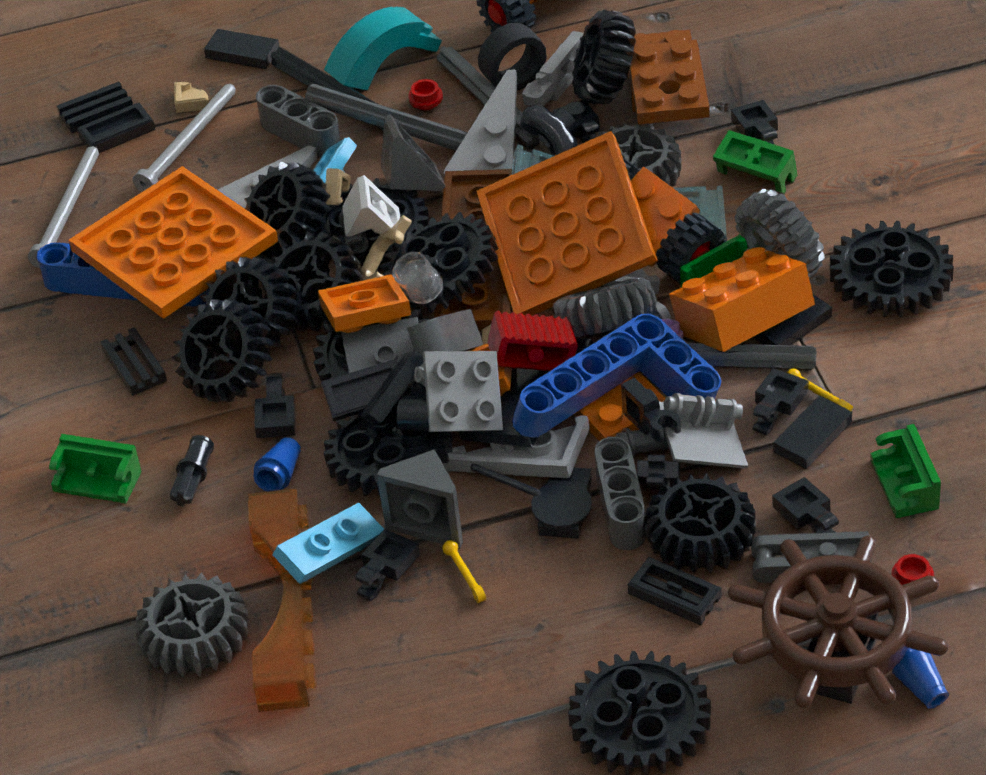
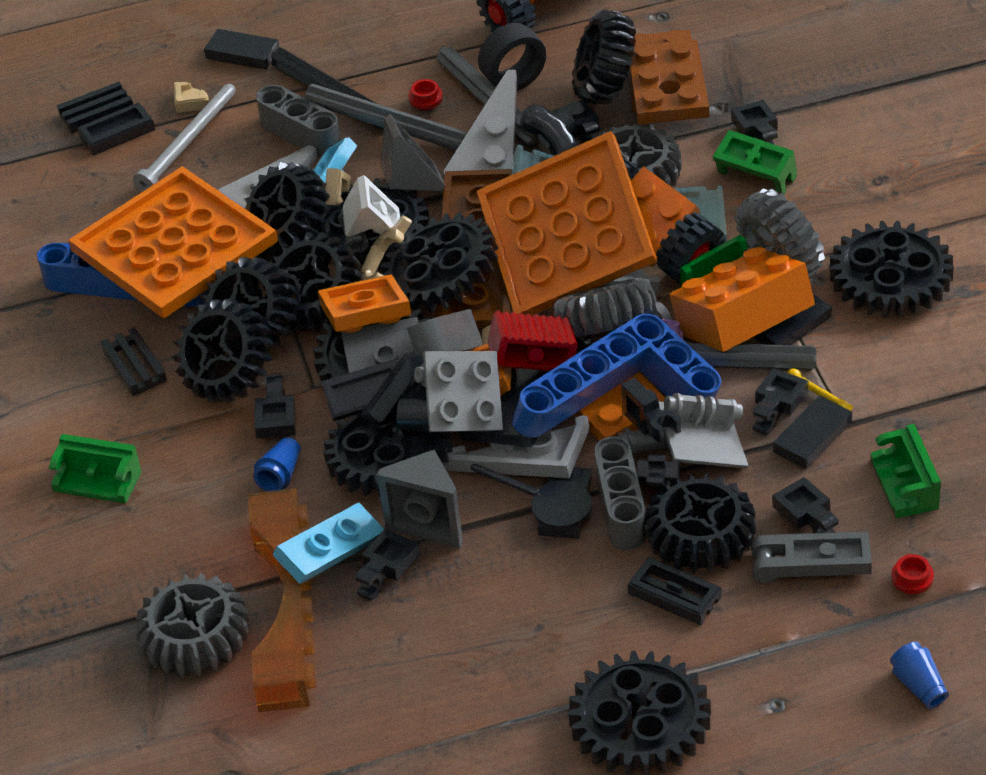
(67, 203): light grey bar -> none
(191, 470): black axle -> none
(373, 40): teal arch -> none
(417, 277): clear wheel -> none
(451, 549): yellow hinge -> none
(555, 74): light grey hinge -> none
(840, 629): reddish brown brick -> none

